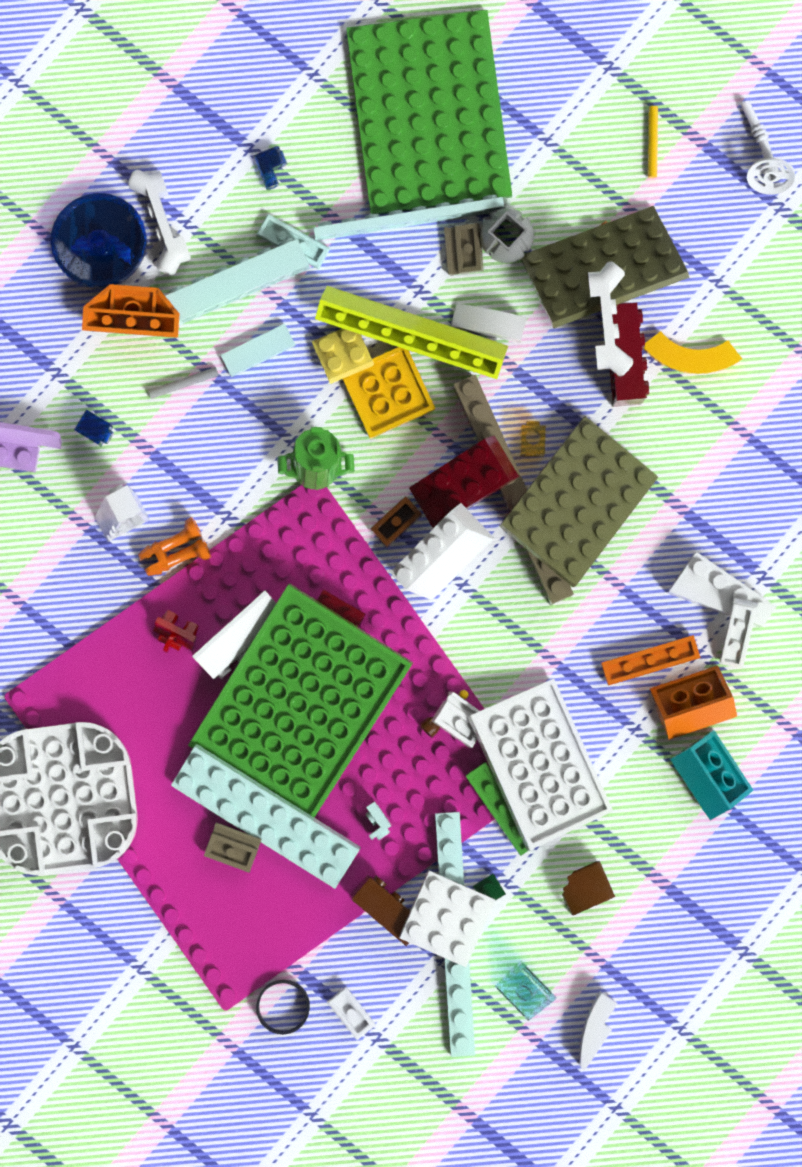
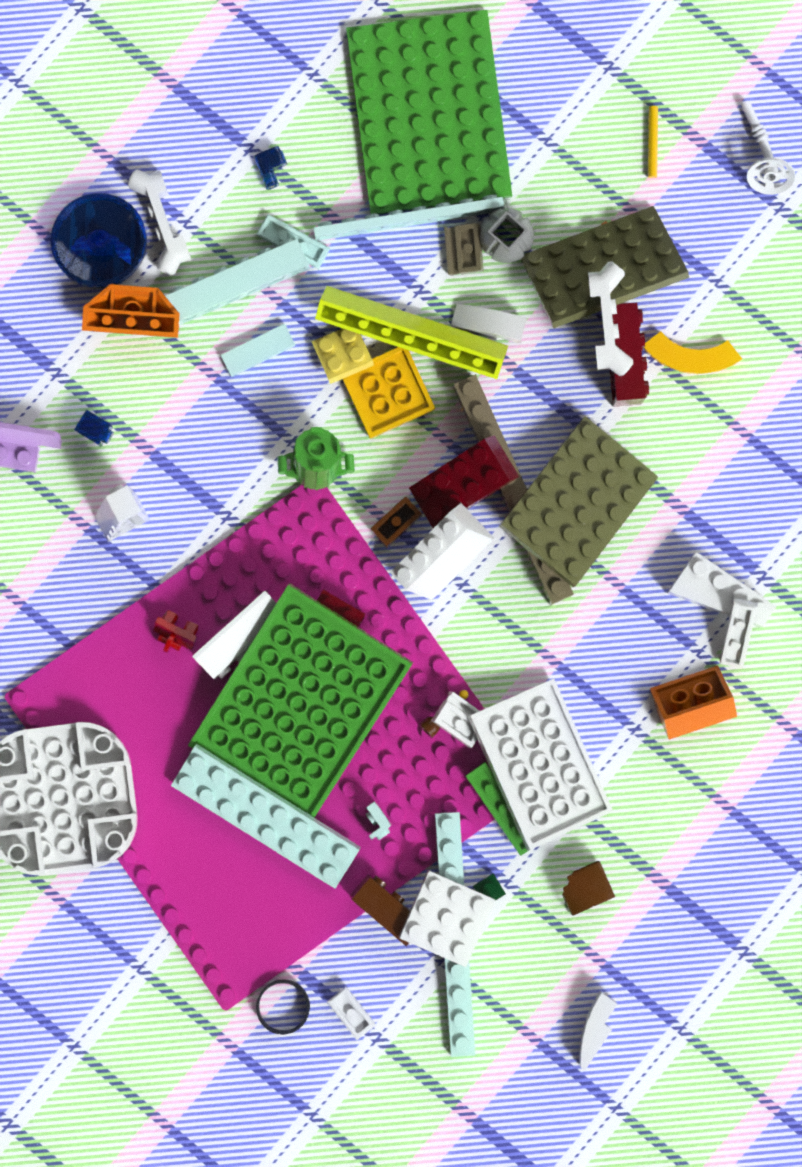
(182, 383): light grey bar -> none
(190, 532): orange piece -> none
(232, 847): dark tan plate -> none
(525, 990): clear light blue slope -> none
(530, 450): clear yellow brick -> none
(650, 660): orange plate -> none
(712, 775): teal slope -> none

